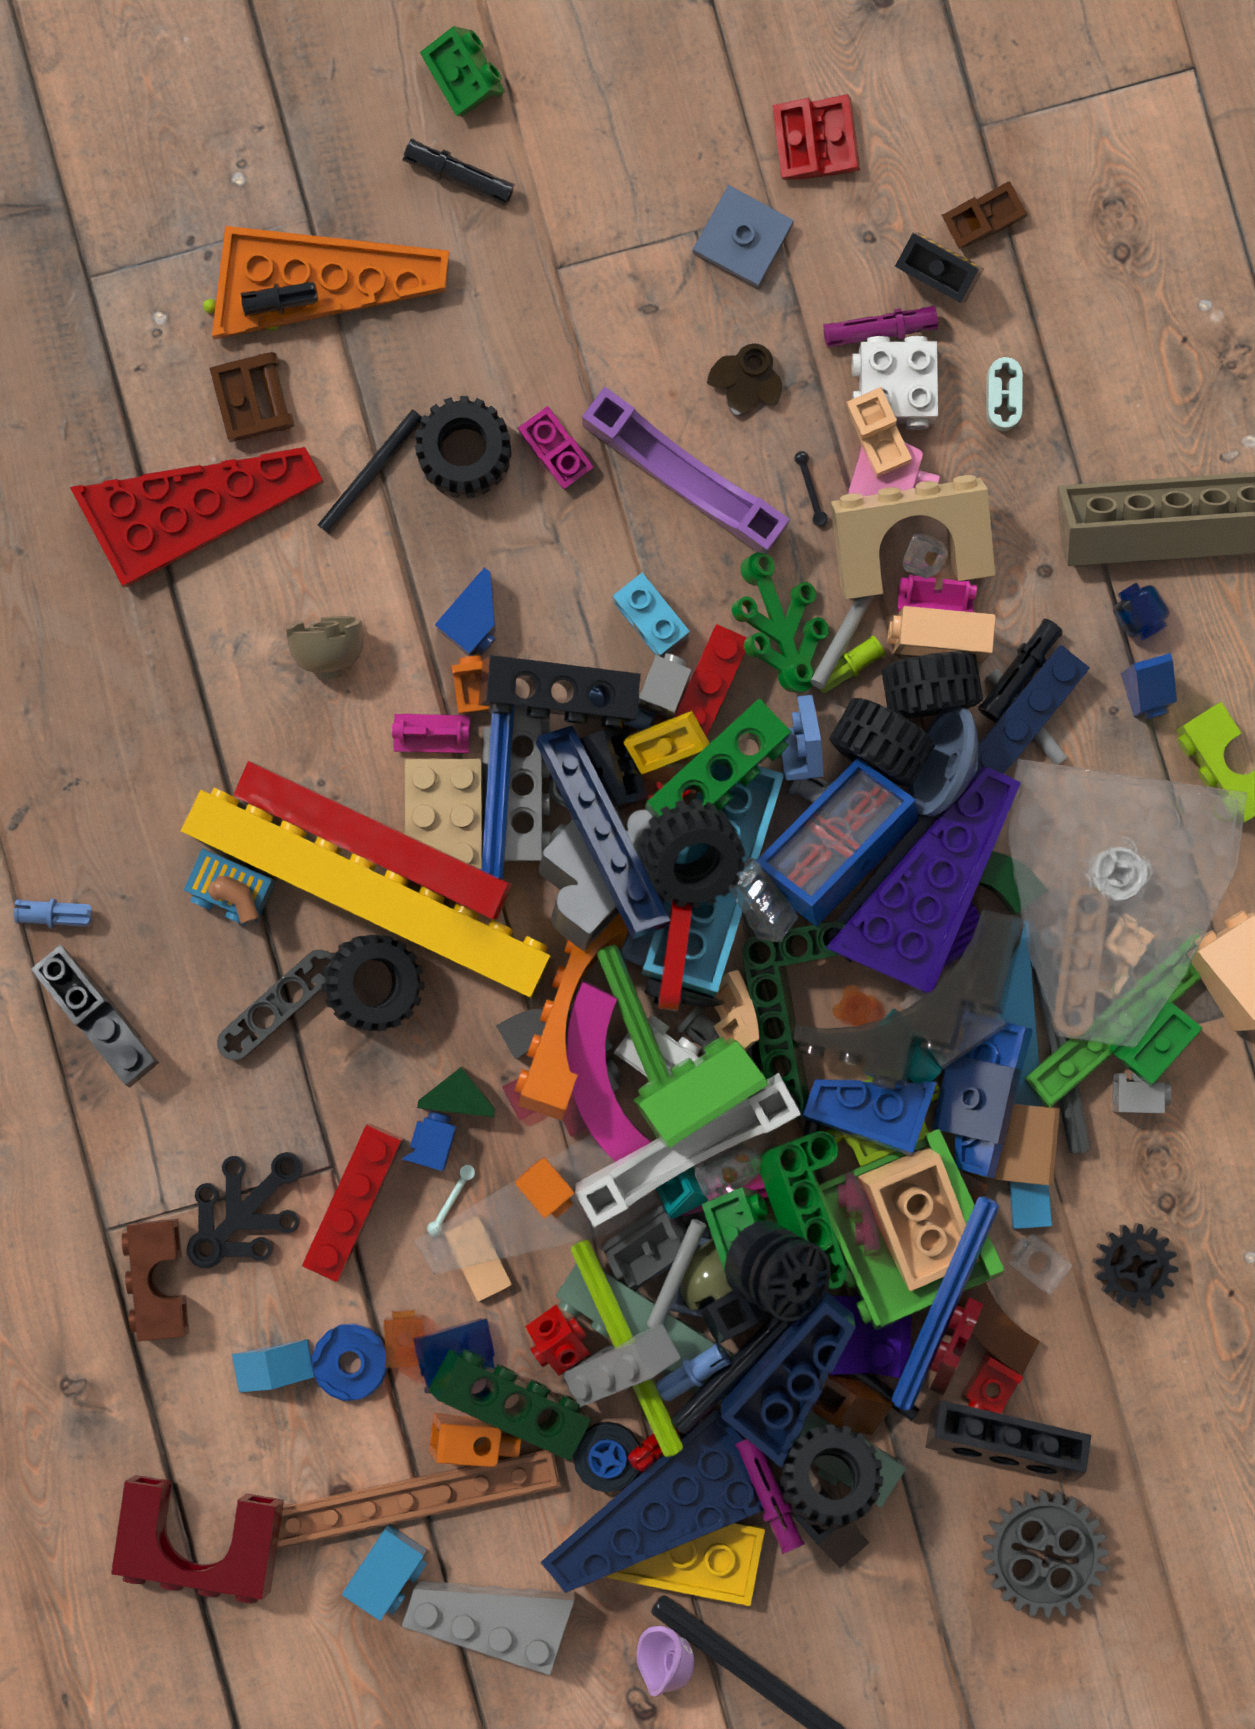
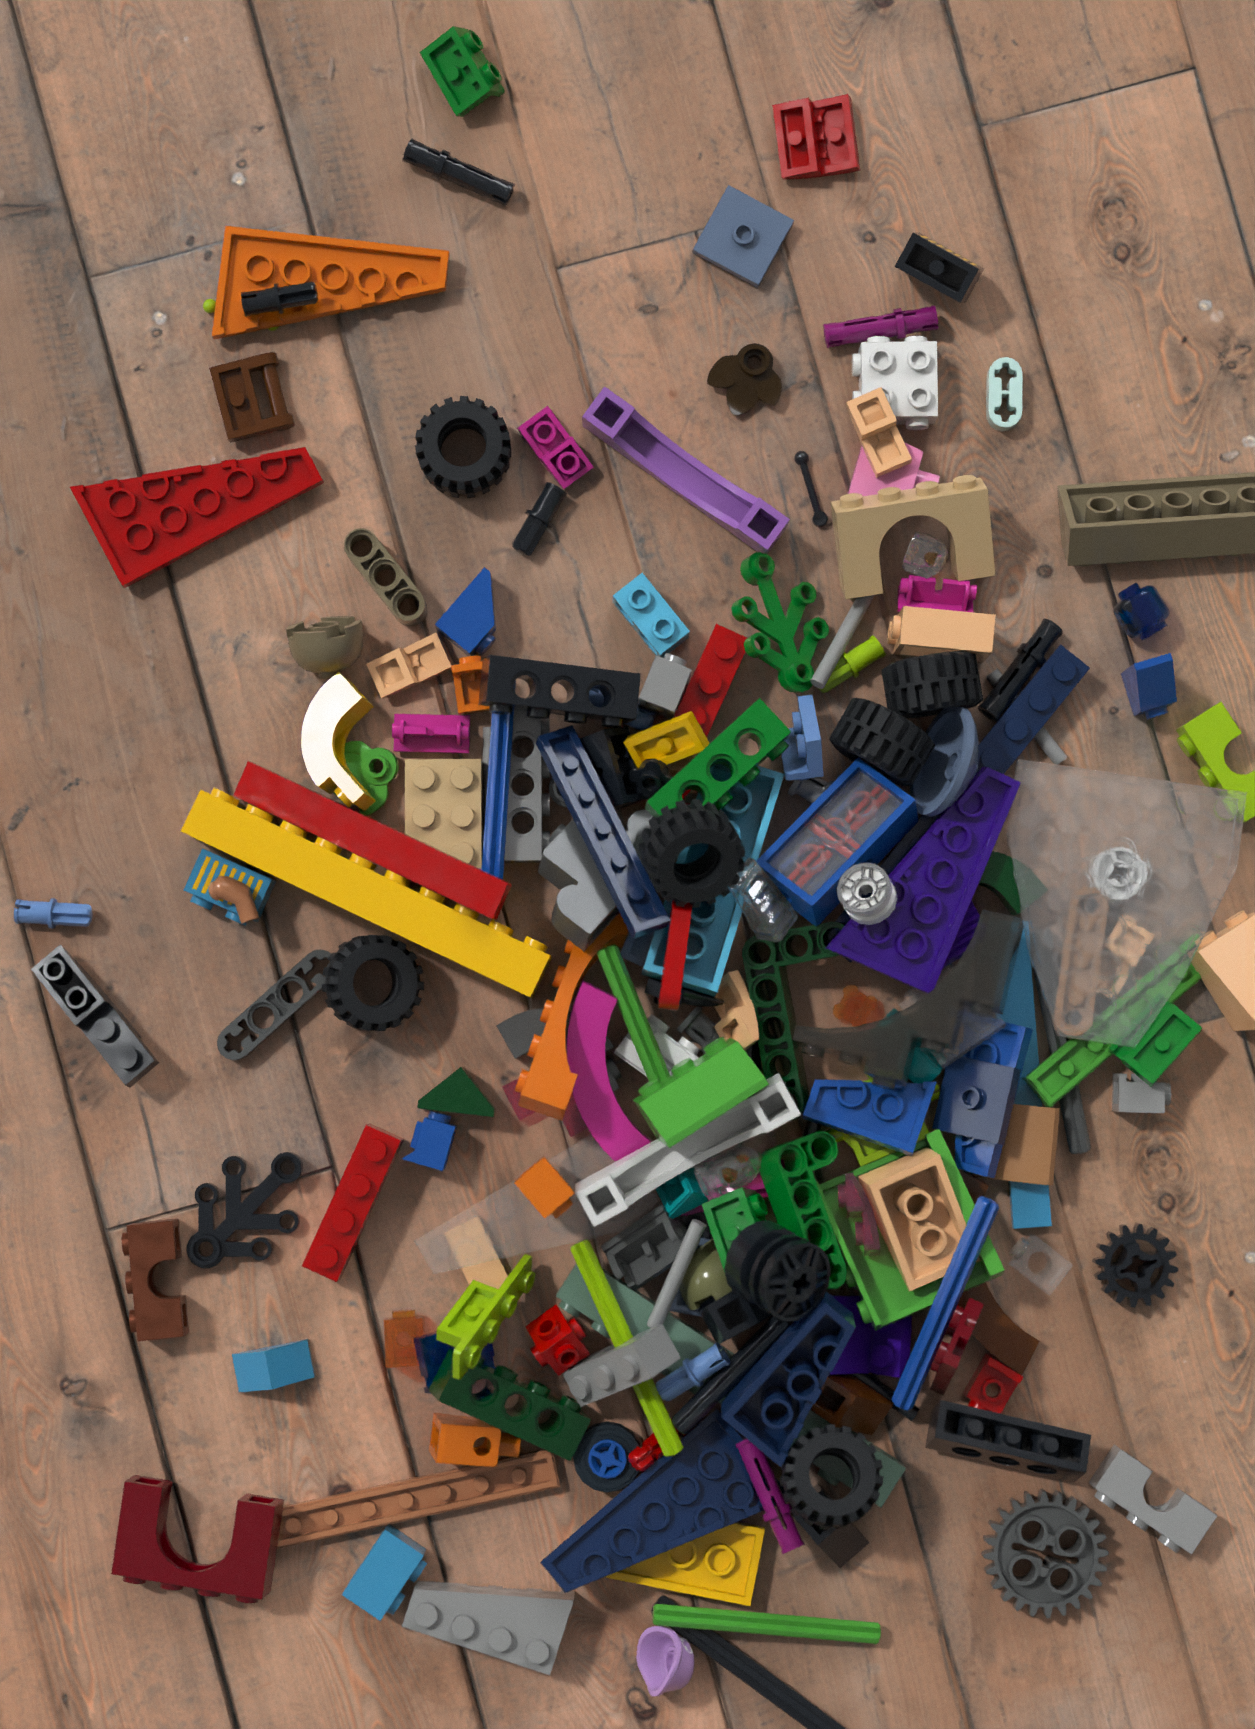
(324, 737): none -> arch
(327, 1365): blue tile -> none
(361, 761): none -> bright green plate
(370, 471): black bar -> none
(377, 561): none -> dark tan beam
(410, 665): none -> light nougat slope
(466, 1172): light aqua hinge -> none
(479, 1314): none -> lime bracket
(538, 519): none -> black axle
(651, 769): none -> black plate
(766, 1623): none -> bright green axle
(861, 880): none -> white wheel
(984, 215): reddish brown slope -> none
(1179, 1520): none -> light grey arch

